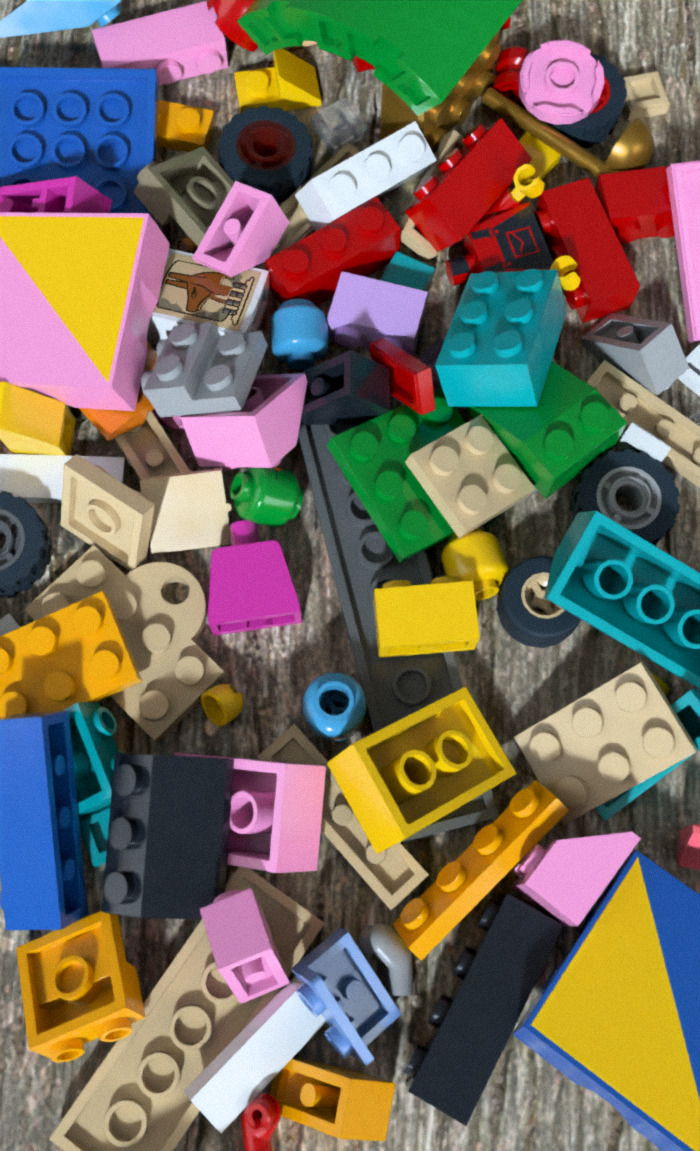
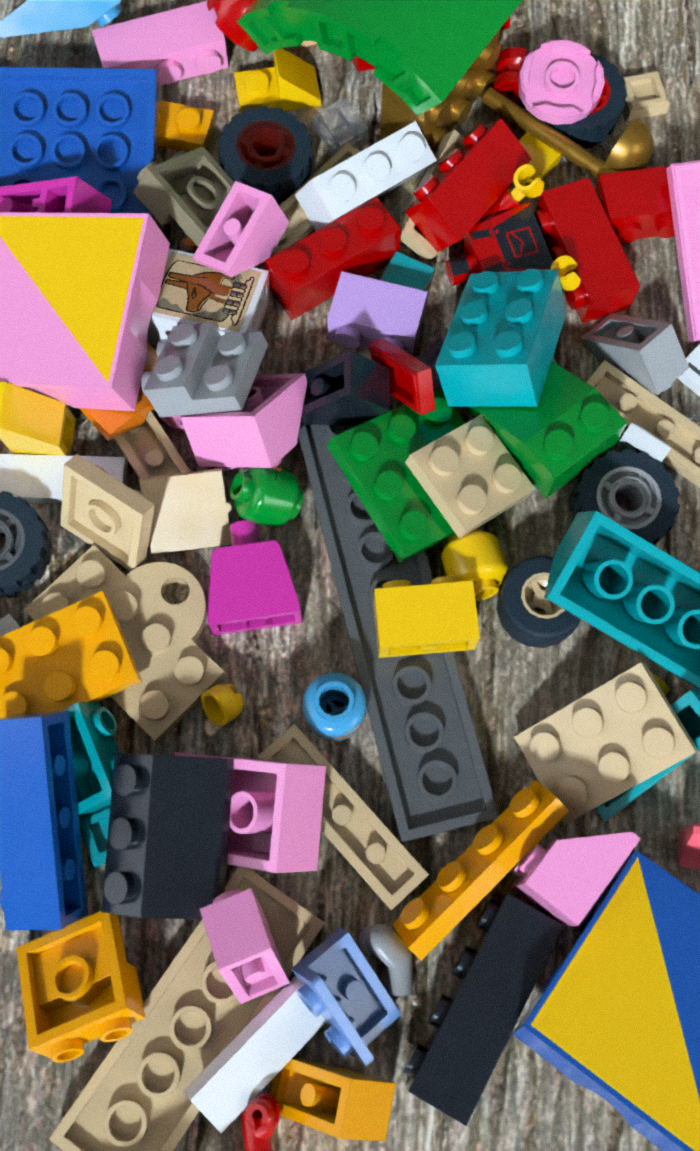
(299, 334): dark azure head -> none
(420, 769): yellow slope -> none

